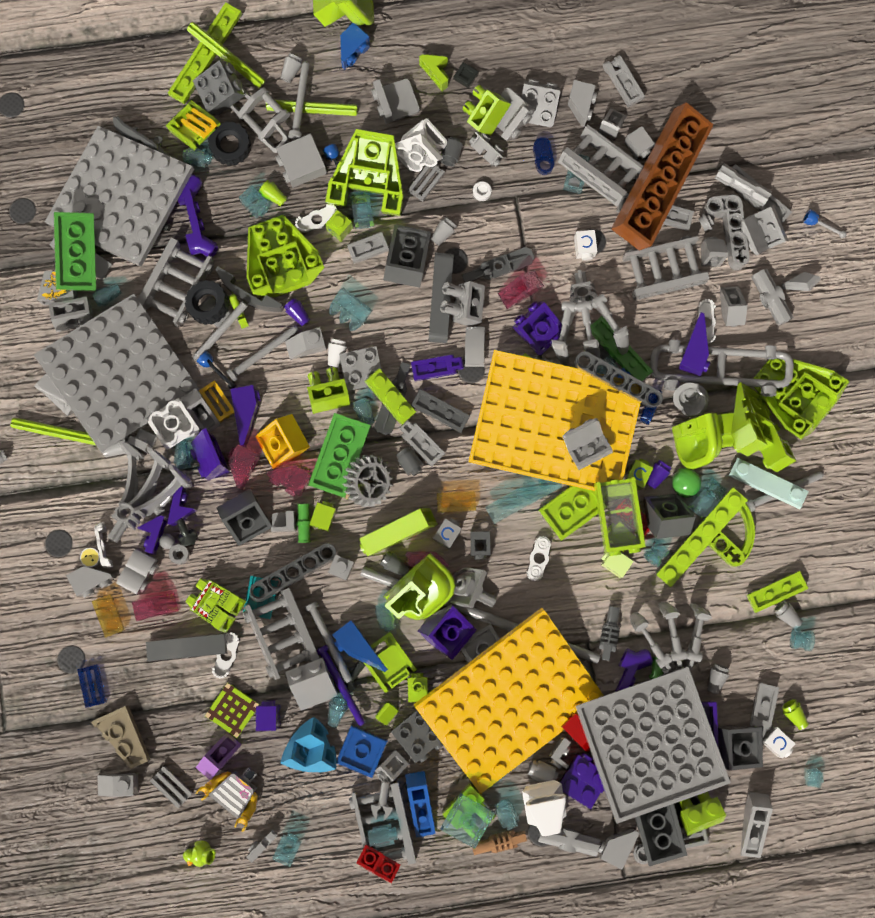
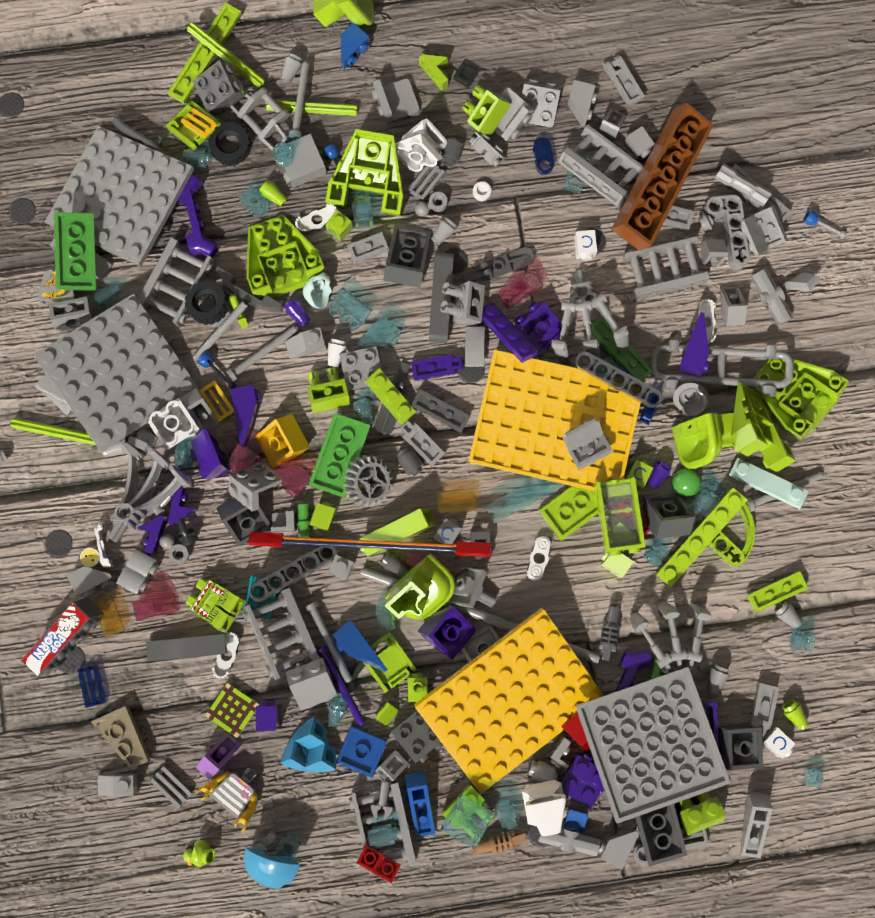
(63, 637): none -> brick
(248, 482): none -> light grey bracket
(270, 870): none -> dark azure brick
(283, 159): none -> clear light blue wheel
(318, 290): none -> light aqua hair
(381, 334): none -> clear light blue slope
(422, 208): none -> light grey plate
(462, 548): none -> piece
(508, 333): none -> dark purple plate
(575, 820): none -> blue slope

